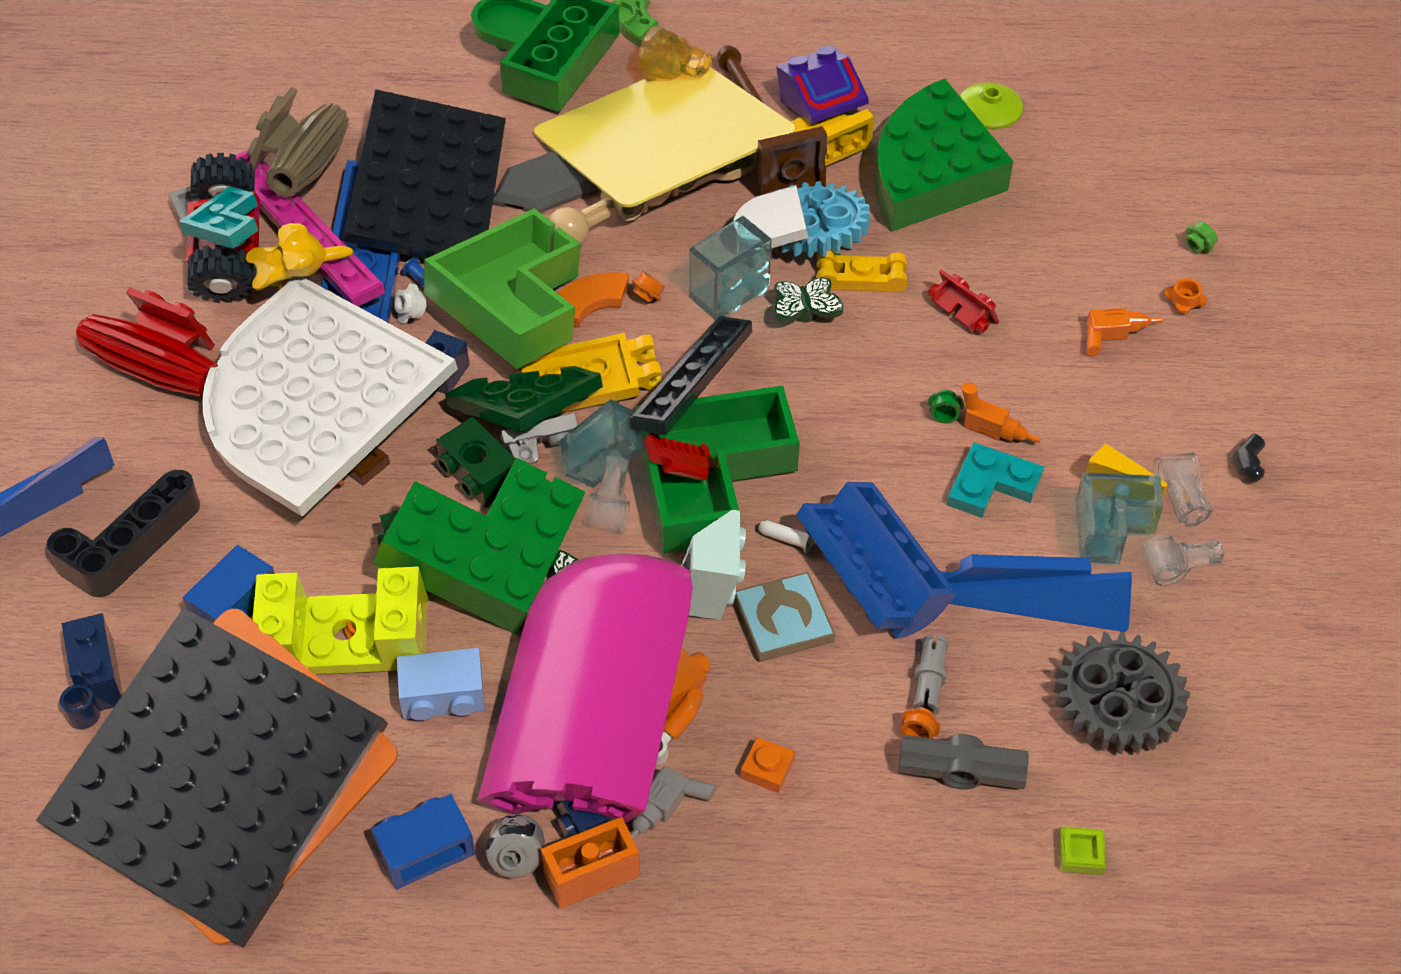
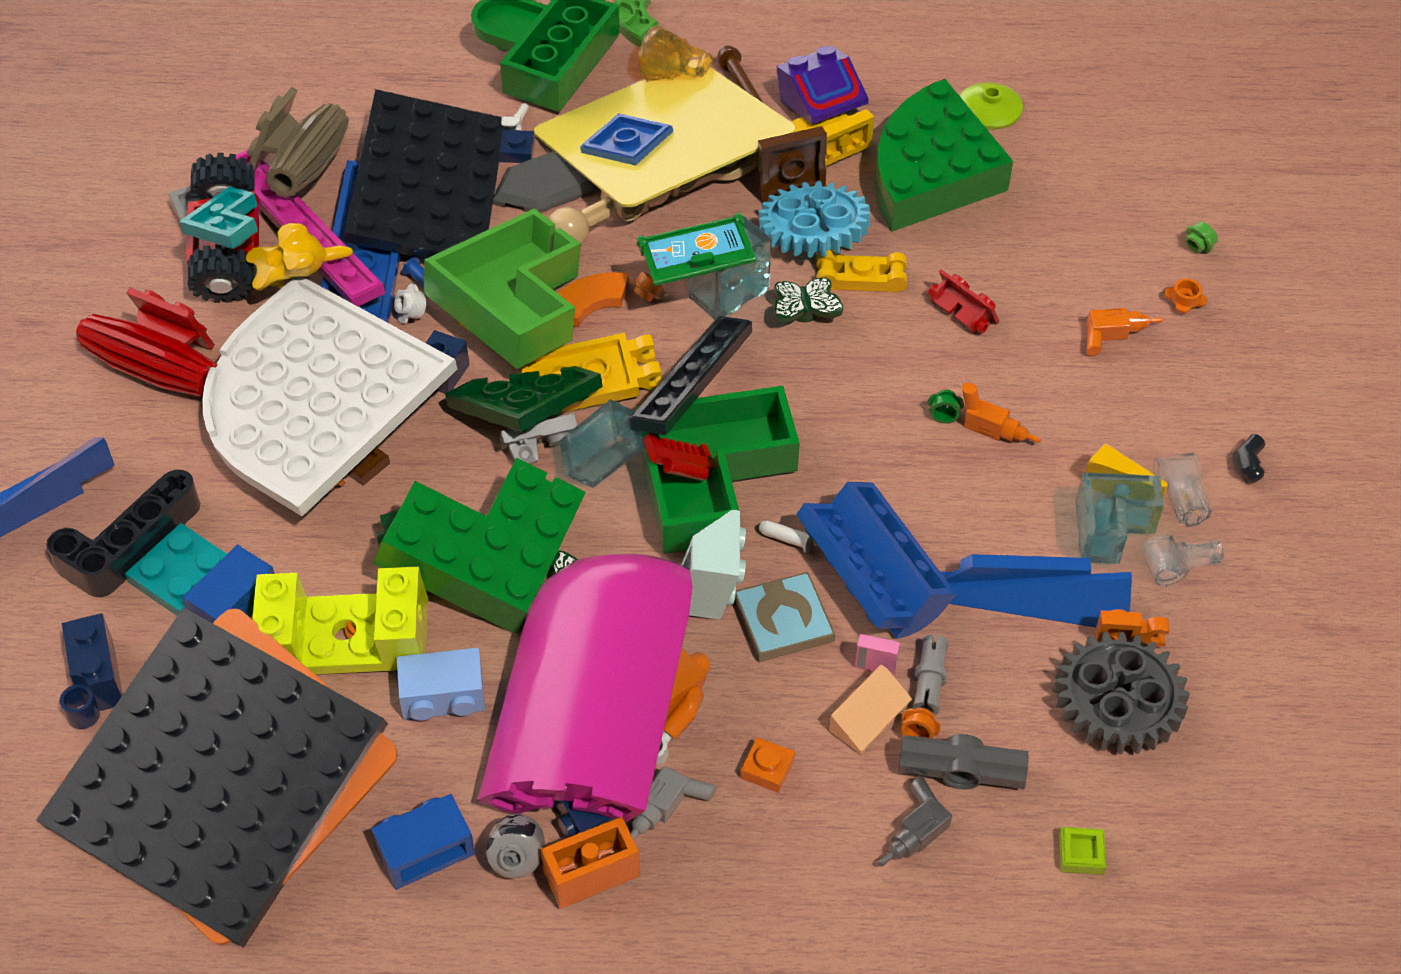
(174, 567): none -> teal plate
(474, 460): dark green brick -> none
(514, 123): none -> white hand
(516, 146): none -> dark blue plate
(608, 507): clear pin -> none
(626, 139): none -> blue tile
(675, 253): none -> door
(777, 215): white tile -> none
(869, 710): none -> light nougat slope
(876, 651): none -> bright pink tile
(920, 826): none -> flat silver piece
(991, 471): teal plate -> none
(1132, 625): none -> orange plate

